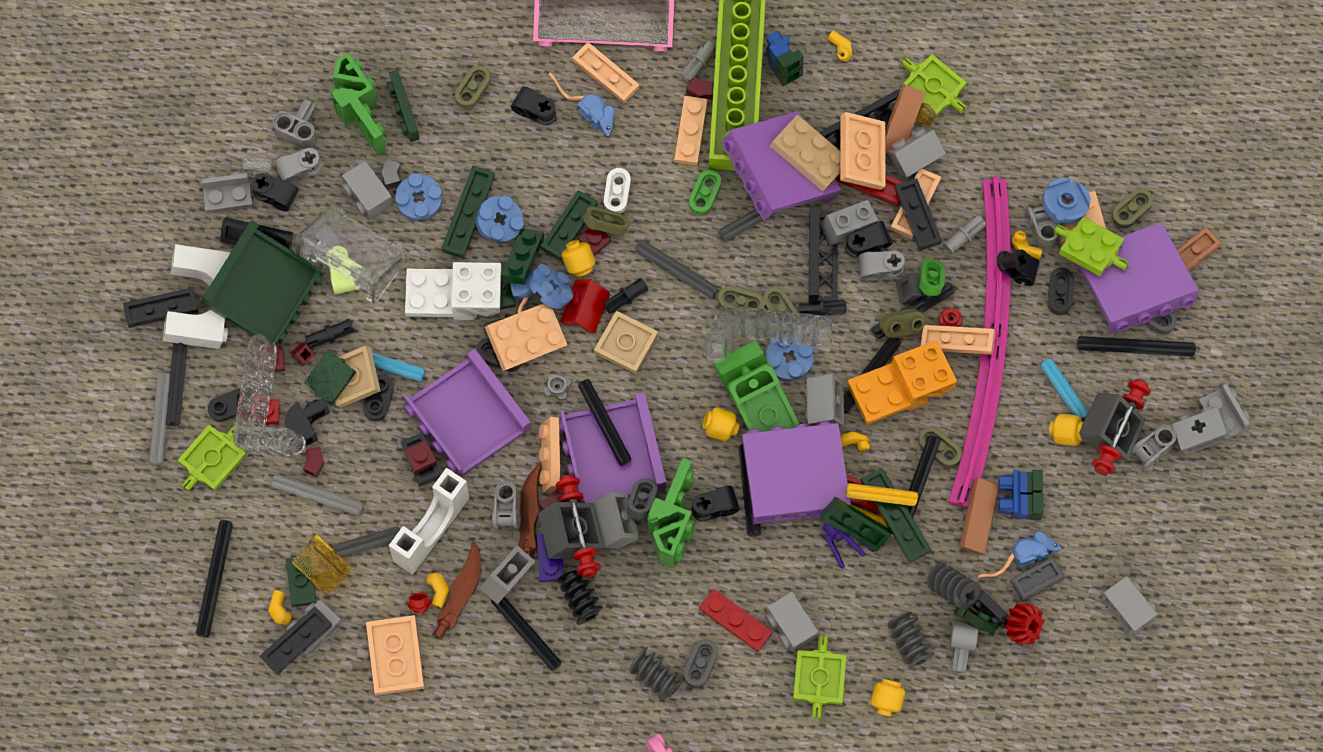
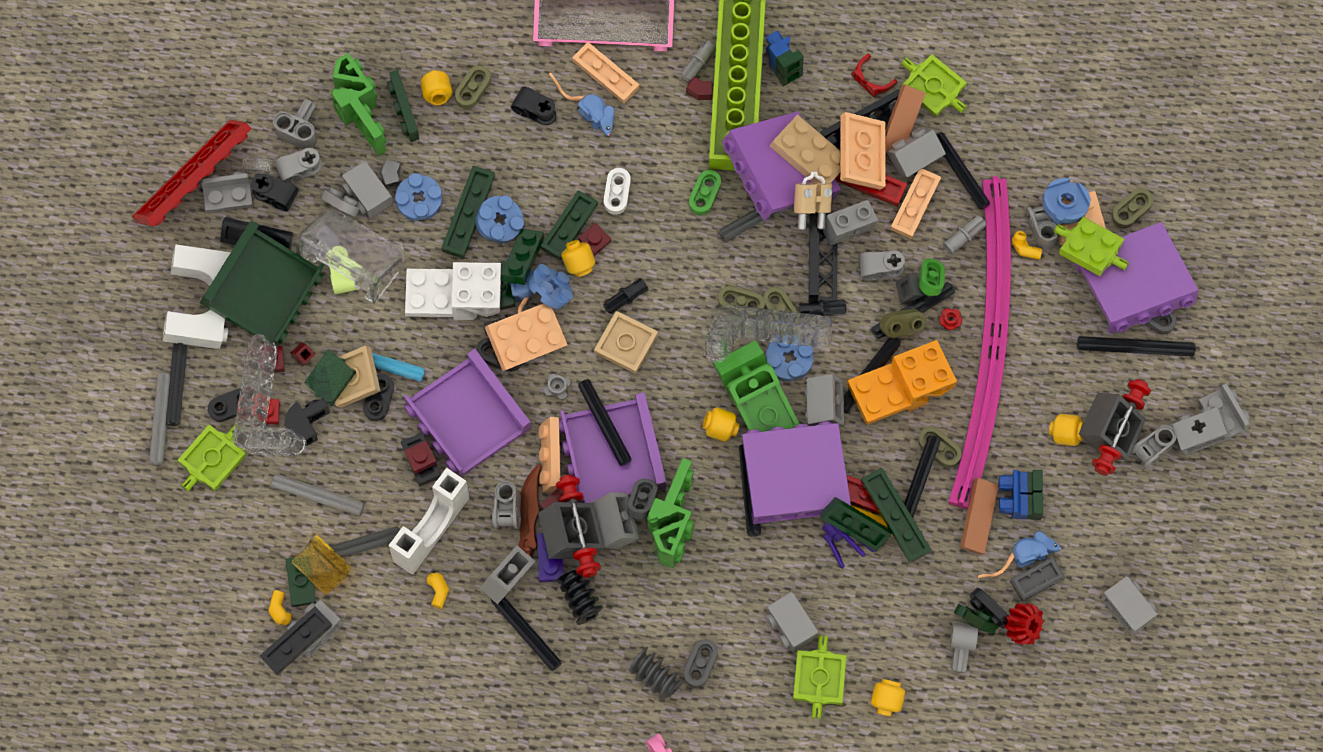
(156, 307): black plate -> none
(189, 175): none -> red plate
(214, 578): black axle -> none
(314, 462): dark red piece -> none
(329, 334): black pin -> none
(345, 204): none -> light grey plate
(395, 655): light nougat plate -> none
(419, 602): red plate -> none
(436, 87): none -> yellow head
(460, 592): copper sword -> none
(586, 305): red panel -> none
(605, 221): olive plate -> none
(676, 269): dark grey axle -> none
(690, 130): light nougat plate -> none
(718, 502): black piece -> none
(735, 620): red plate -> none
(812, 198): none -> tan piece
(844, 46): yellow arm -> none
(857, 439): yellow arm -> none
(871, 88): none -> red cap
(872, 239): black piece -> none
(881, 494): yellow axle -> none
(909, 639): dark grey piece -> none
(918, 214): black plate -> none
(926, 115): clear yellow plate -> none
(953, 585): dark grey piece -> none
(960, 339): light nougat plate -> none
(963, 173): none -> black axle
(1018, 266): black piece -> none
(1060, 292): black plate -> none
(1064, 388): medium azure axle -> none
(1198, 248): nougat tile -> none

